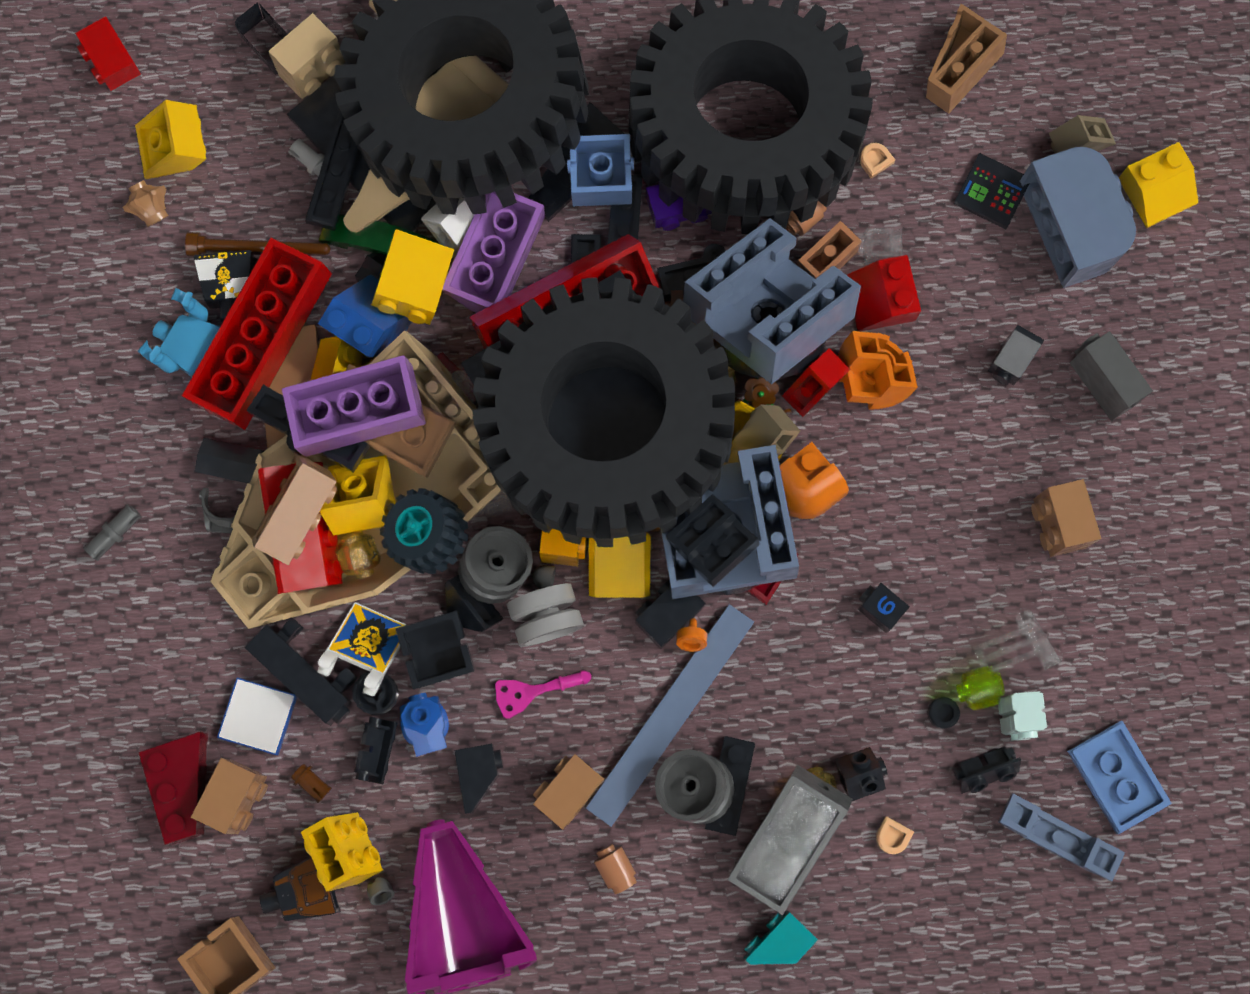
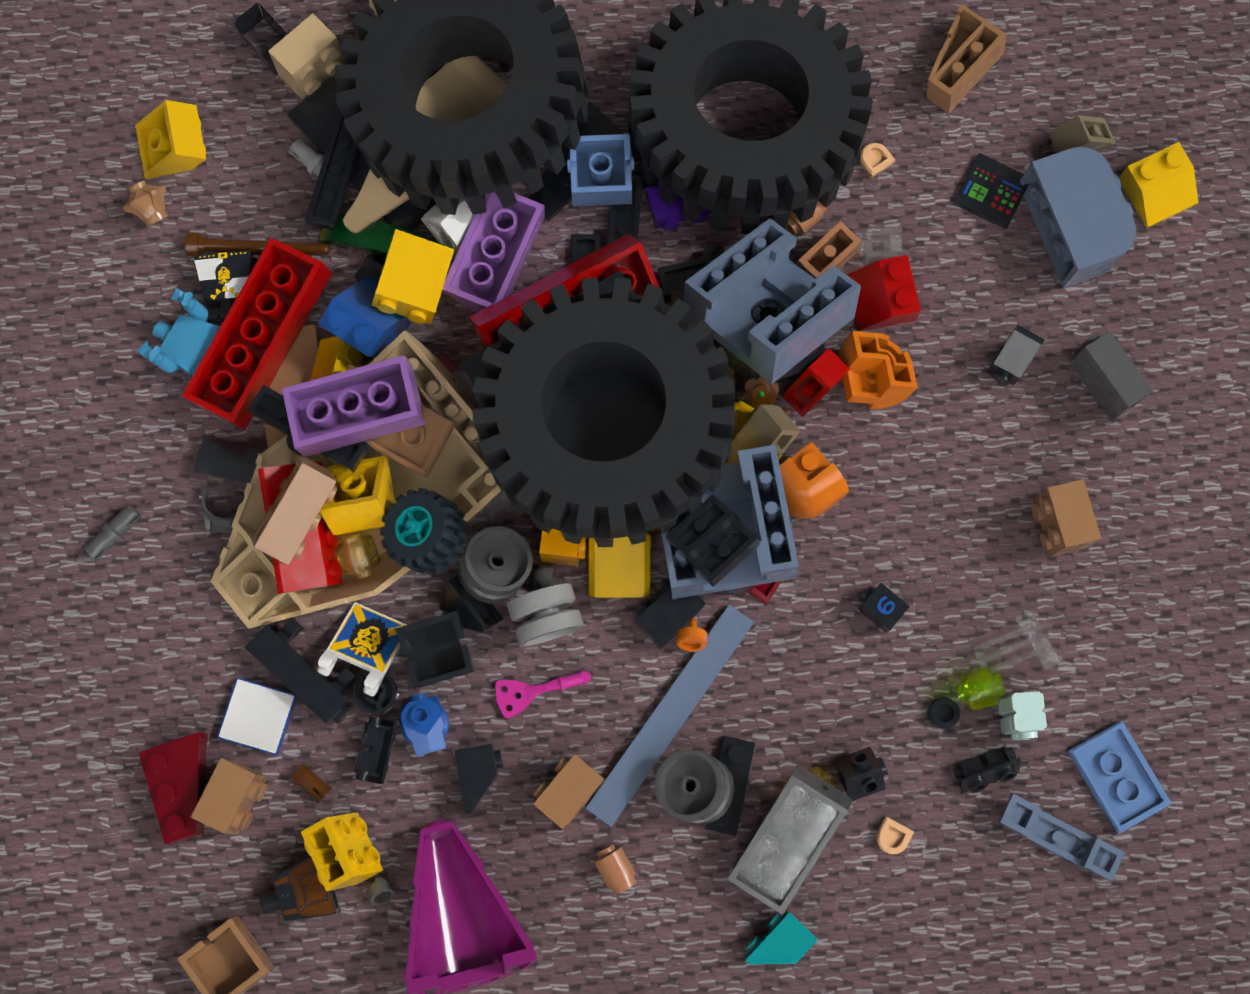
(107, 53): red brick -> none

